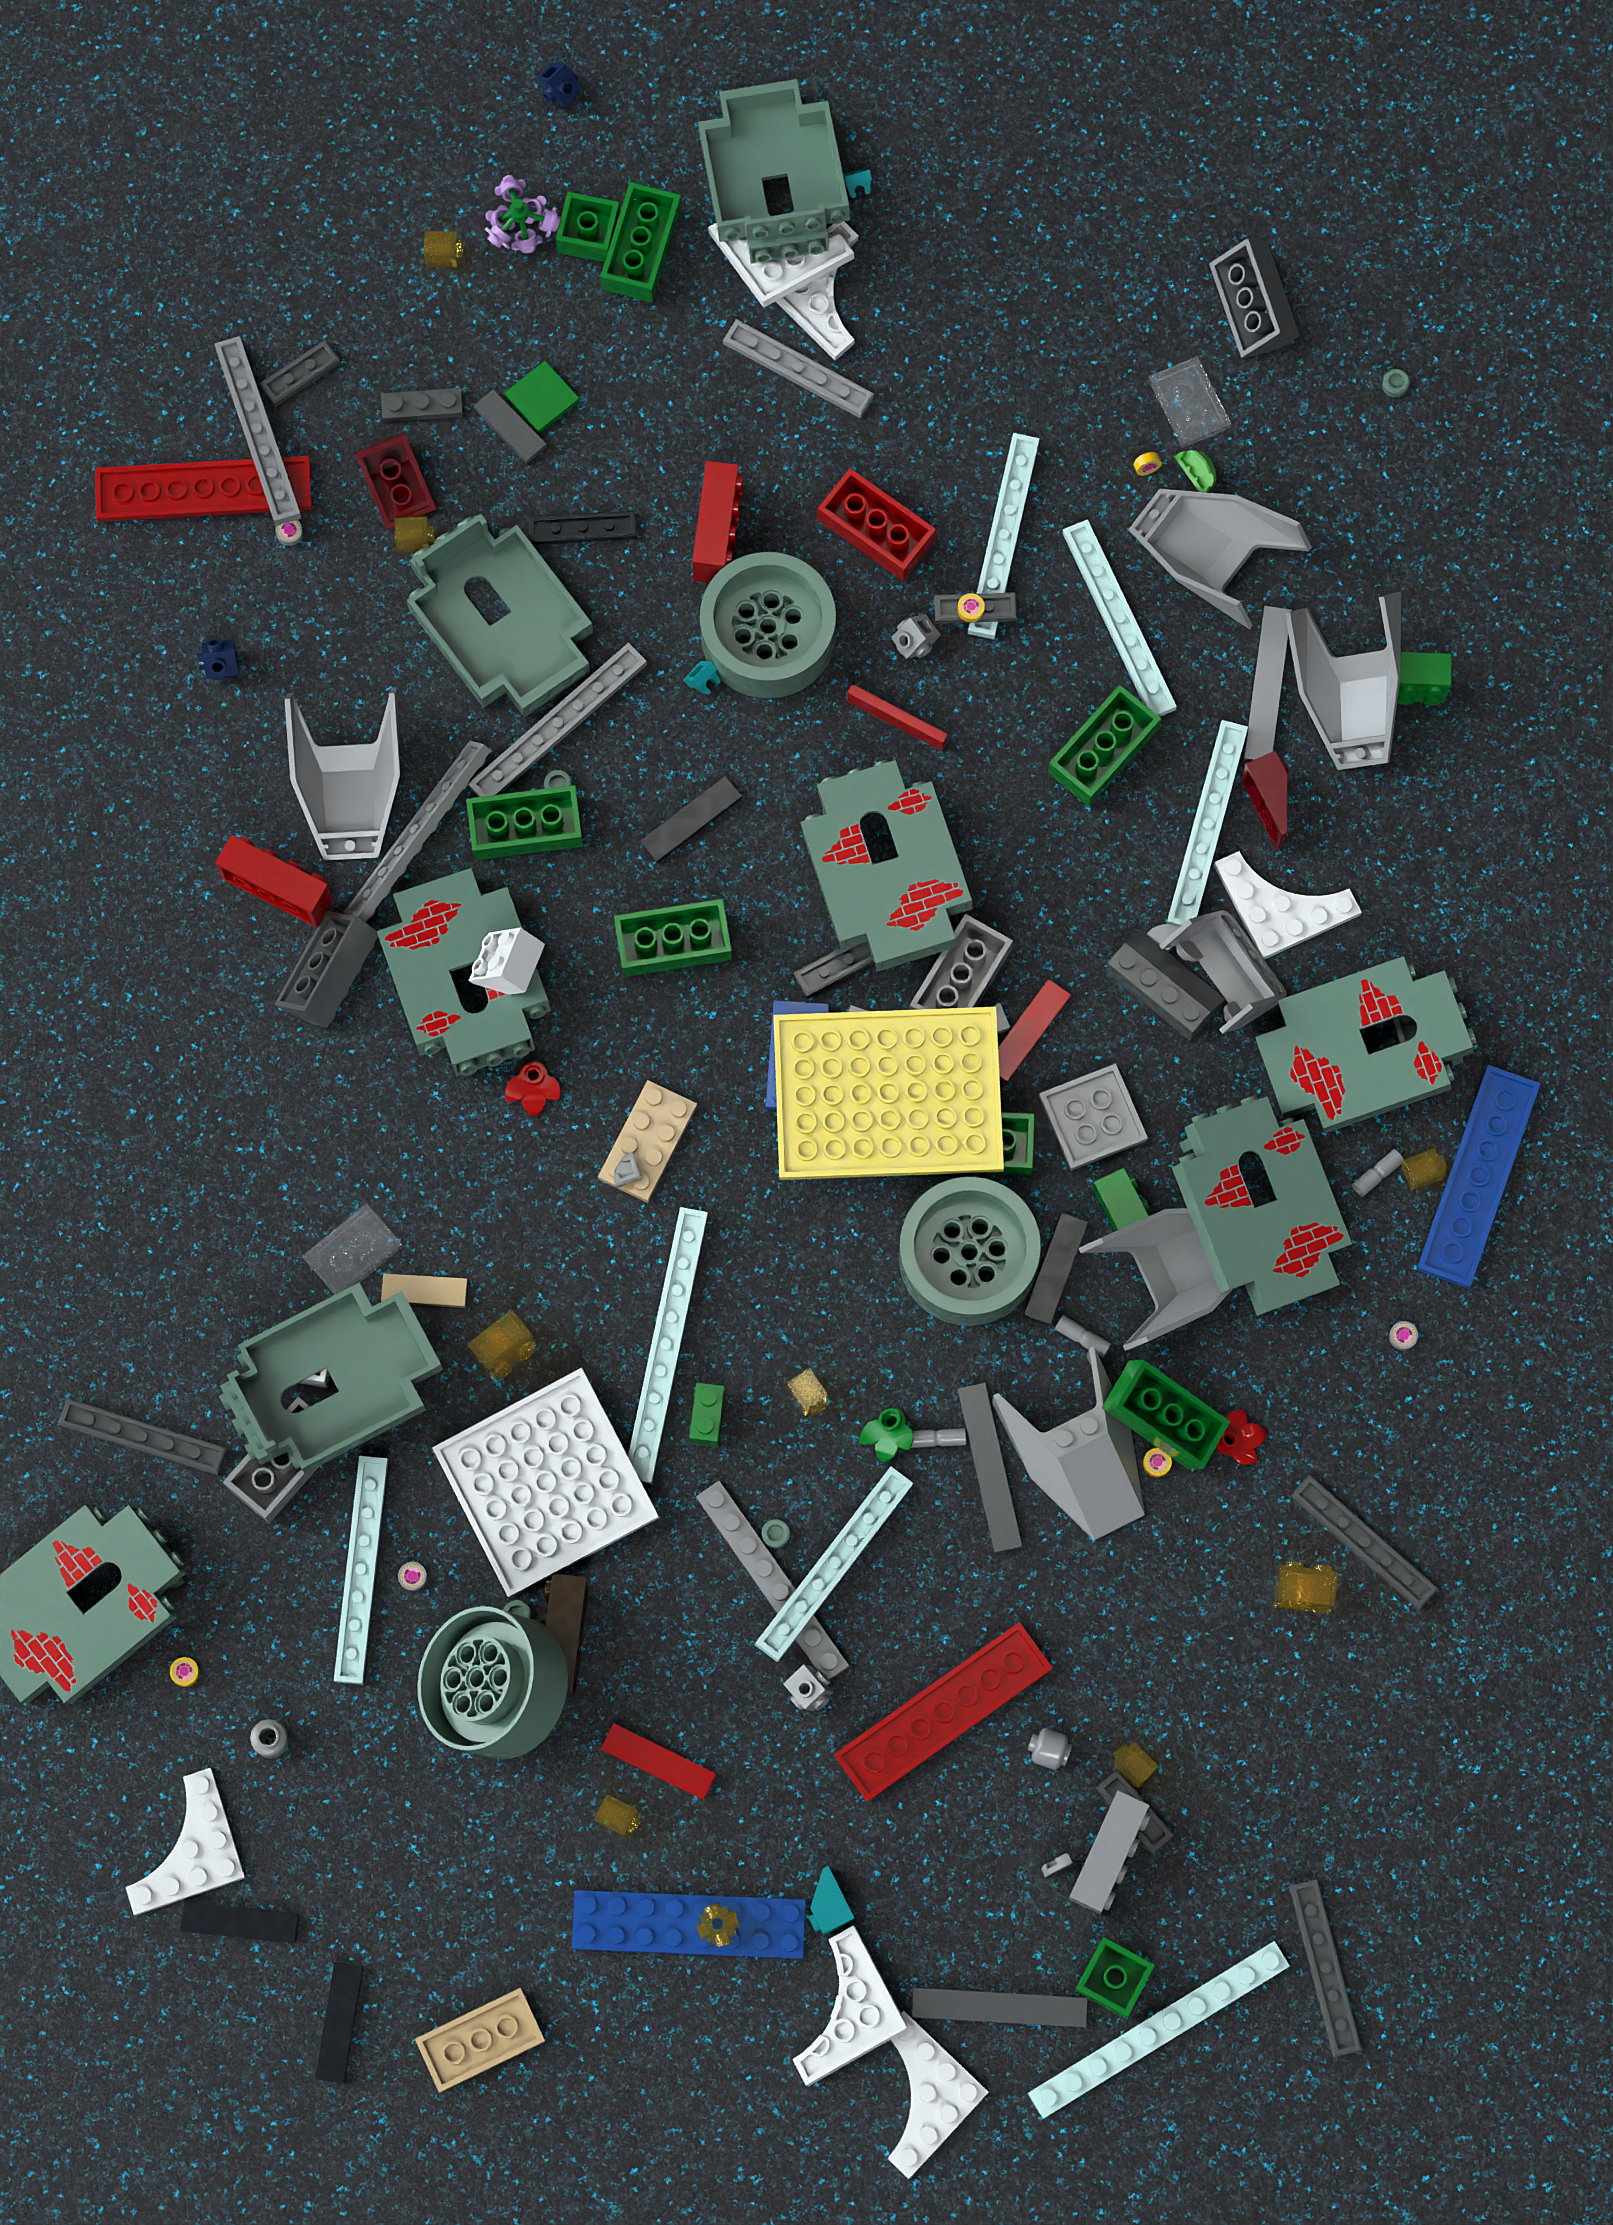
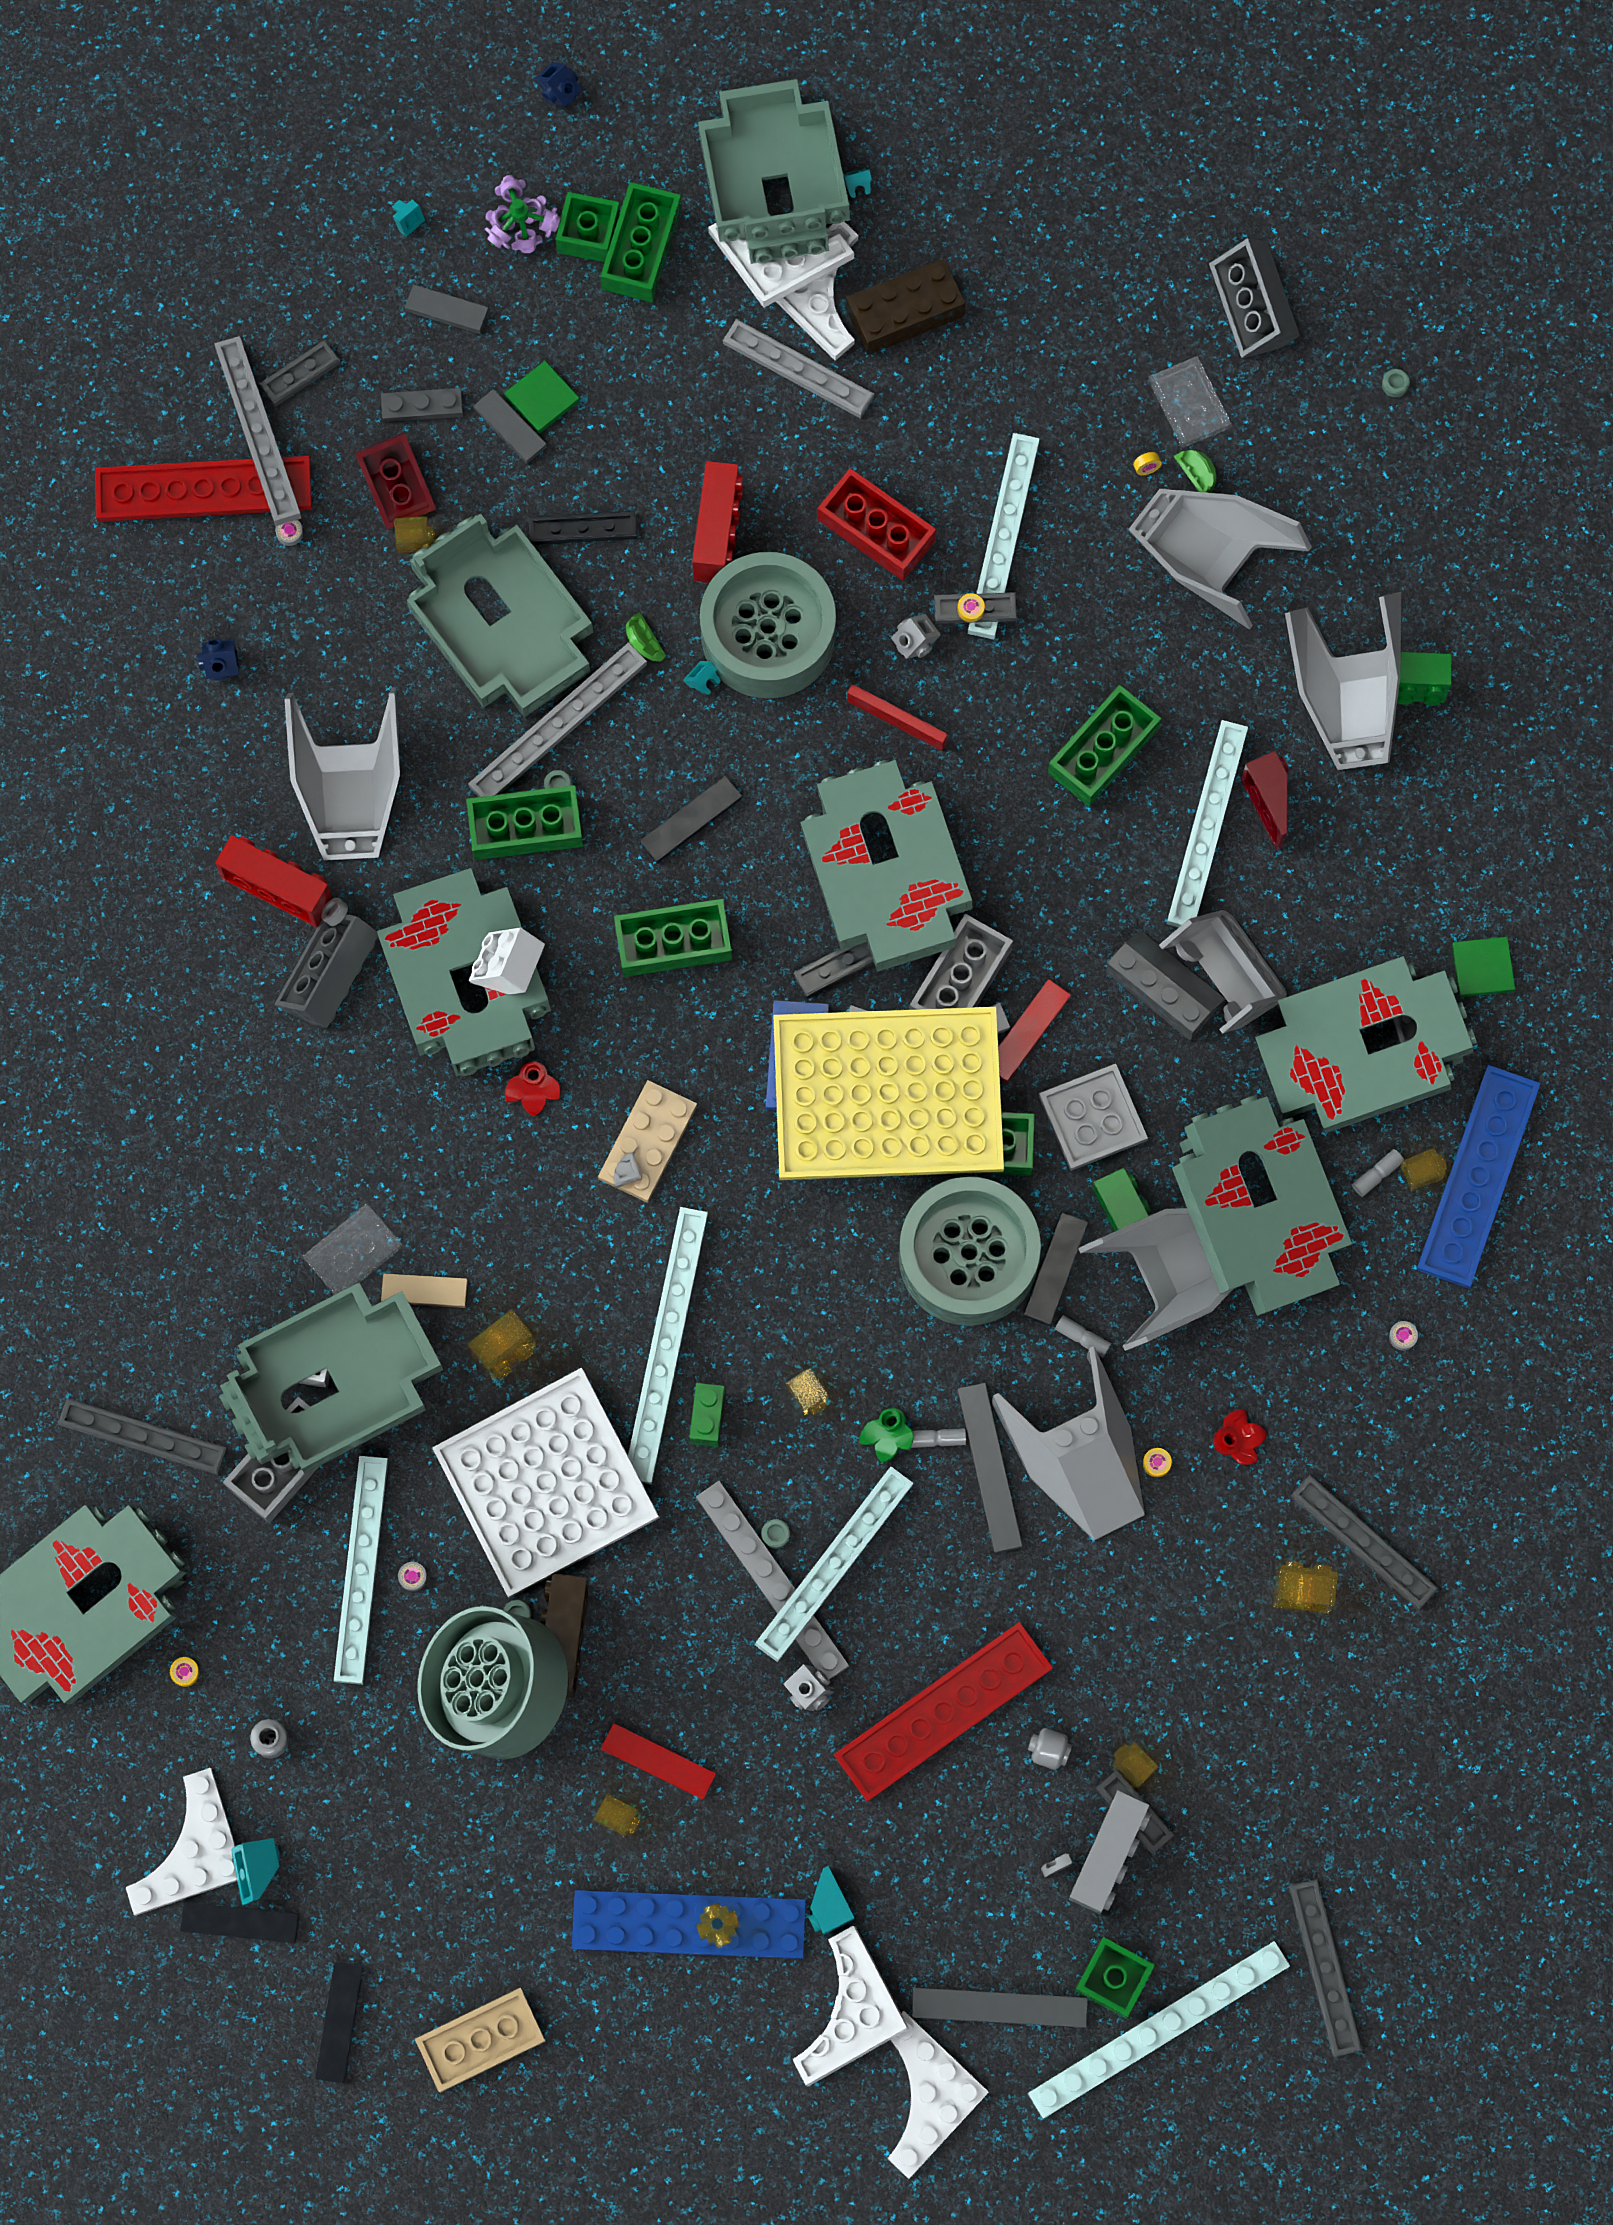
(254, 1867): none -> teal slope
(334, 911): none -> light grey tile
(408, 216): none -> teal tile
(418, 830): light grey plate -> none
(442, 249): clear yellow brick -> none
(446, 309): none -> dark grey tile
(643, 639): none -> bright green plate
(905, 306): none -> dark brown brick
(1119, 618): light aqua plate -> none
(1162, 932): light grey tile -> none
(1166, 1414): green brick -> none
(1267, 683): light grey tile -> none
(1277, 917): white plate -> none
(1483, 967): none -> green tile

